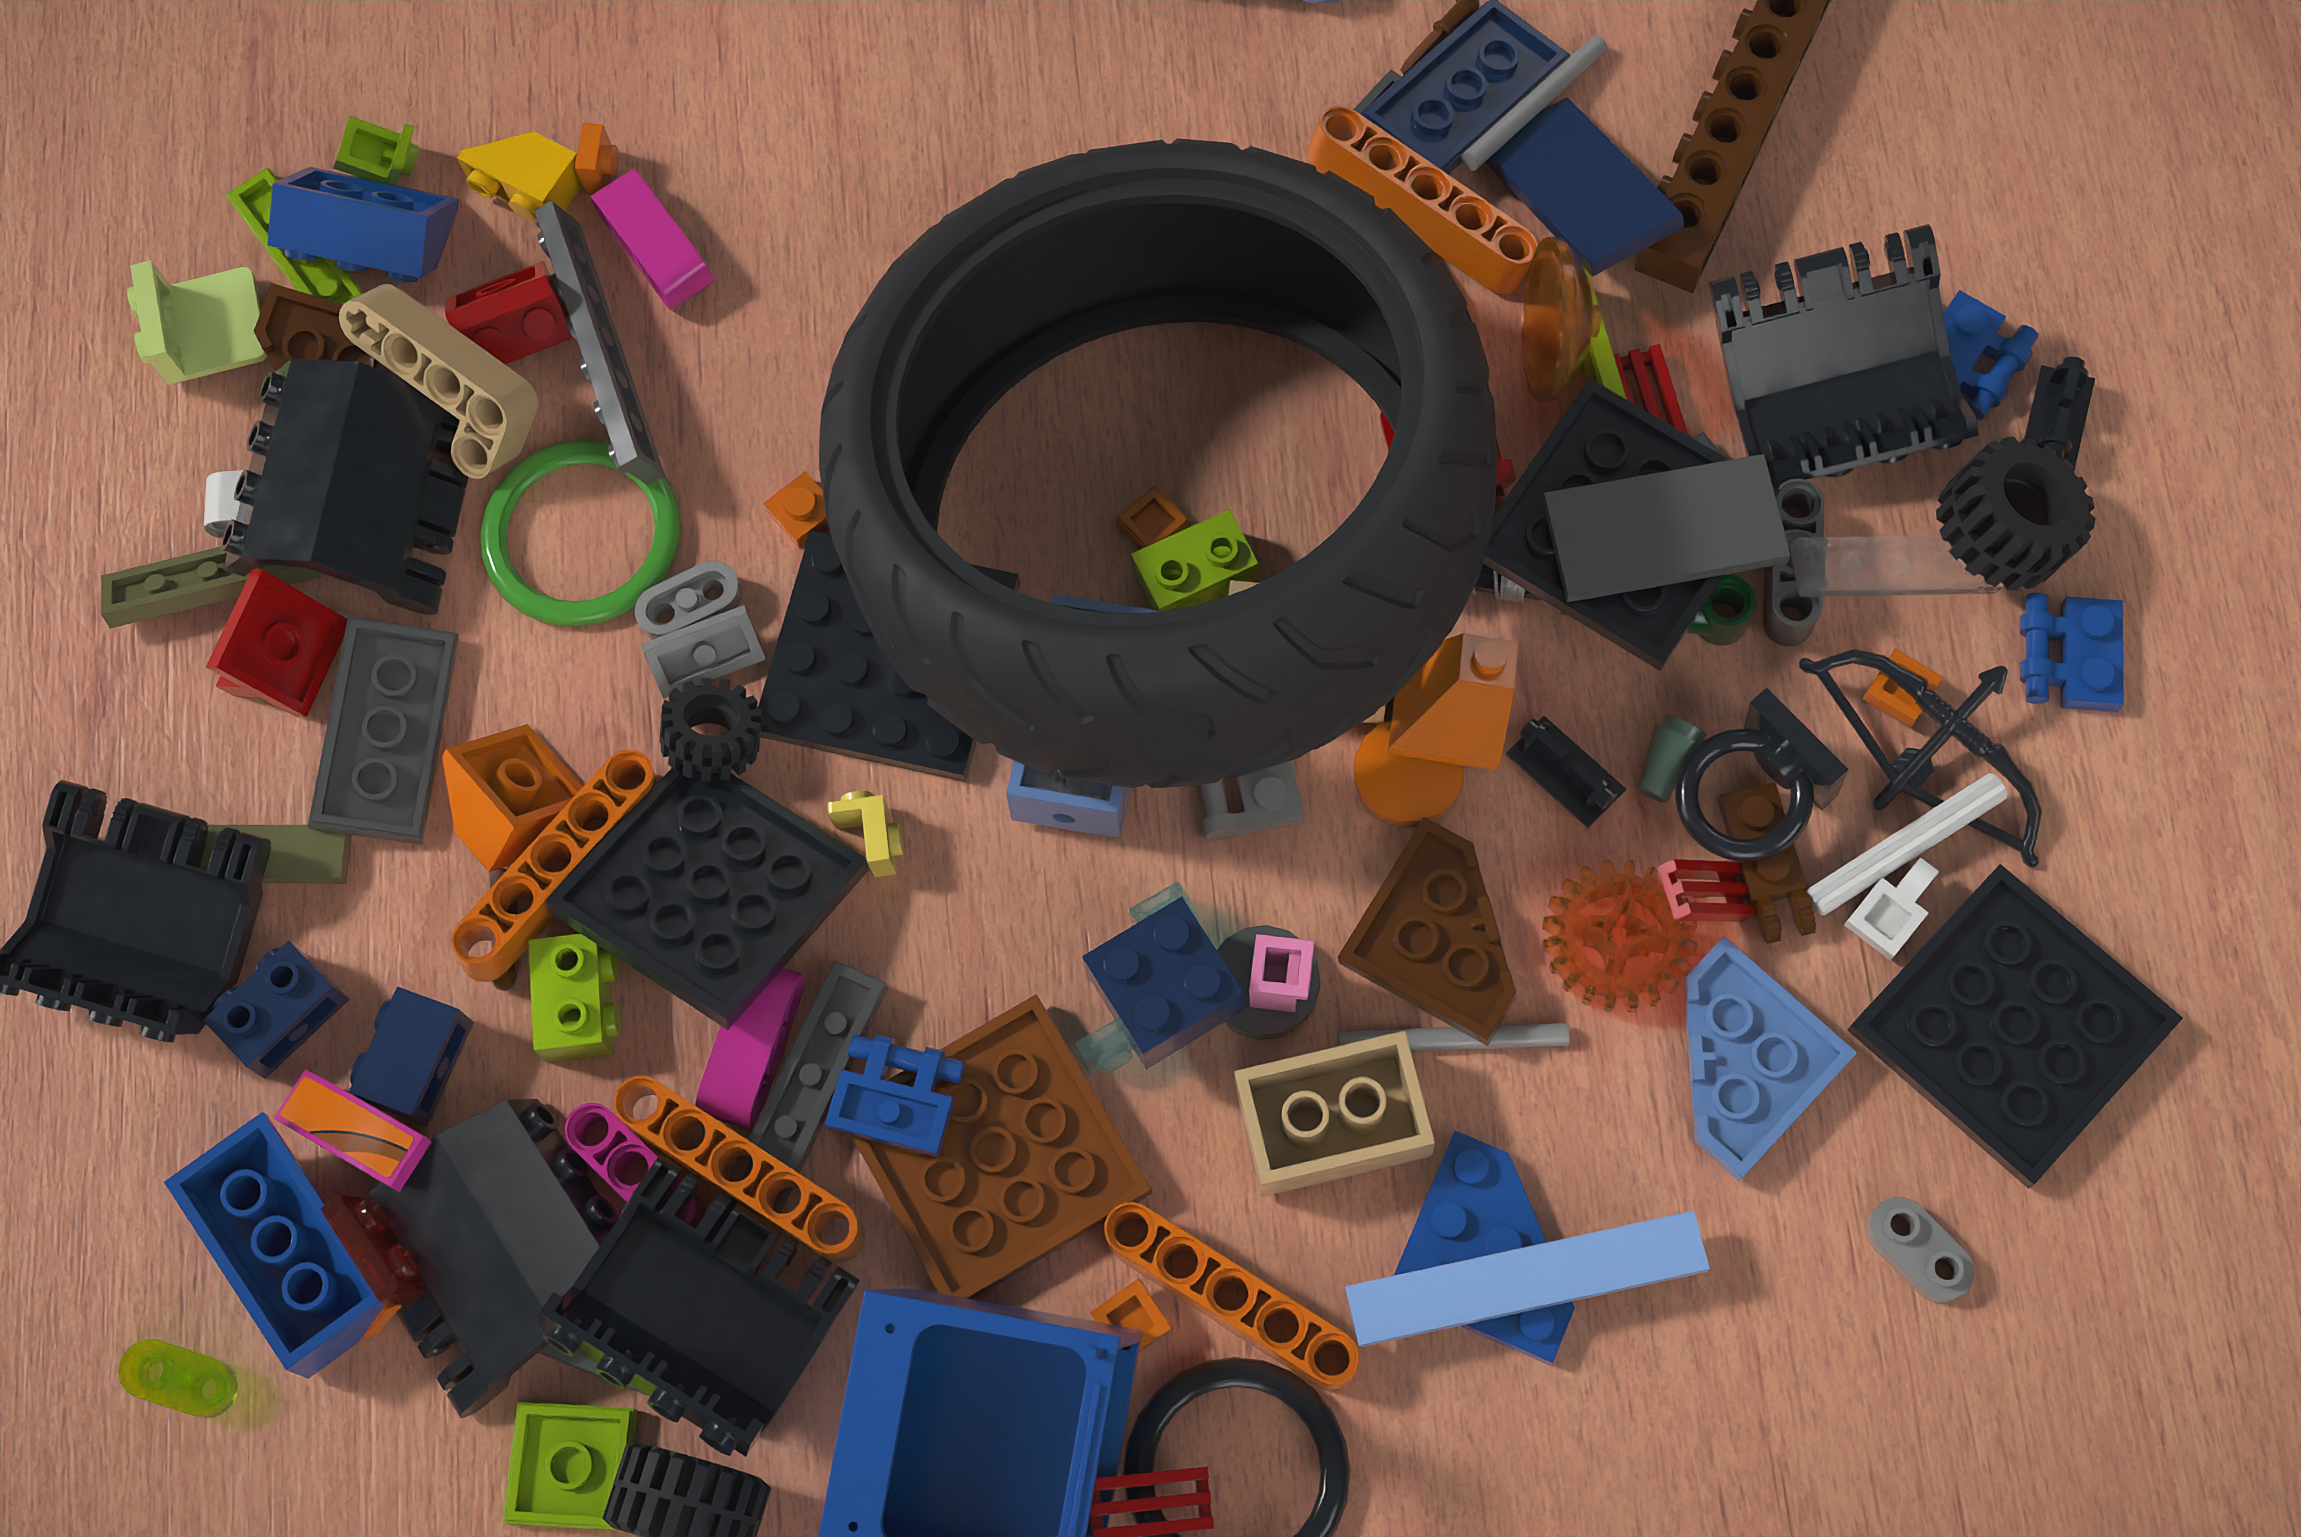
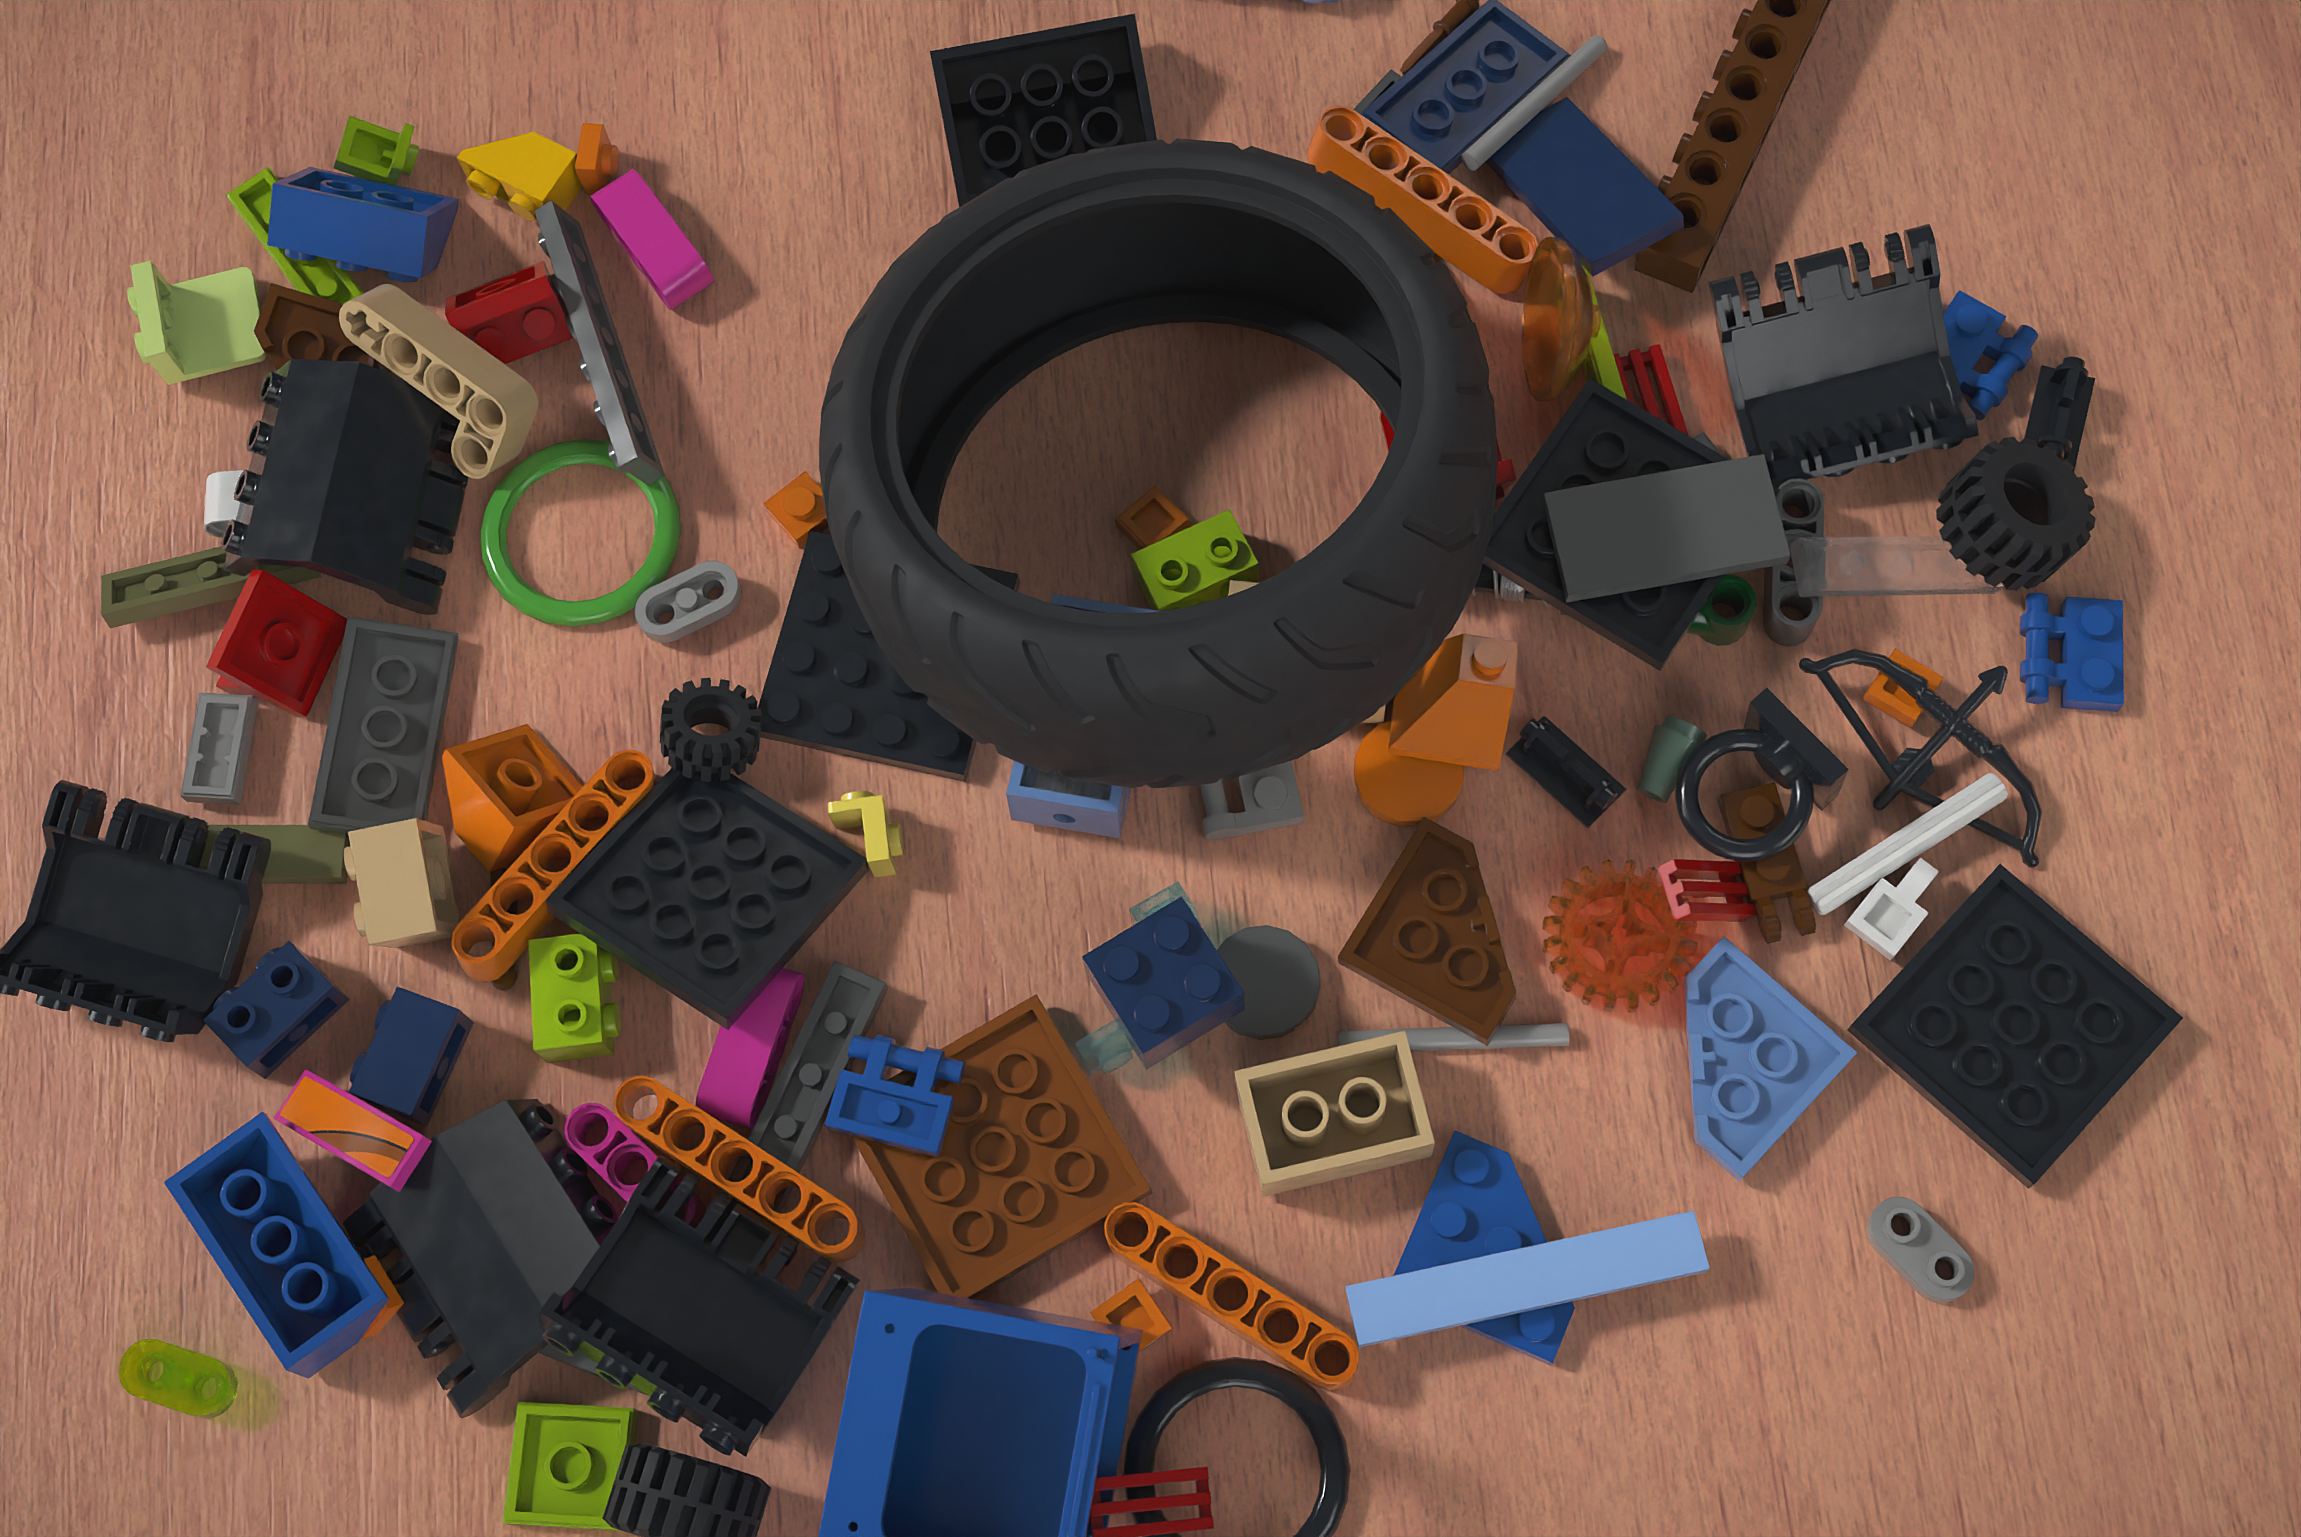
(219, 748): none -> light grey plate
(382, 1262): clear red plate -> none
(402, 883): none -> tan brick
(703, 650): light grey plate -> none
(1040, 99): none -> black slope
(1280, 972): bright pink brick -> none

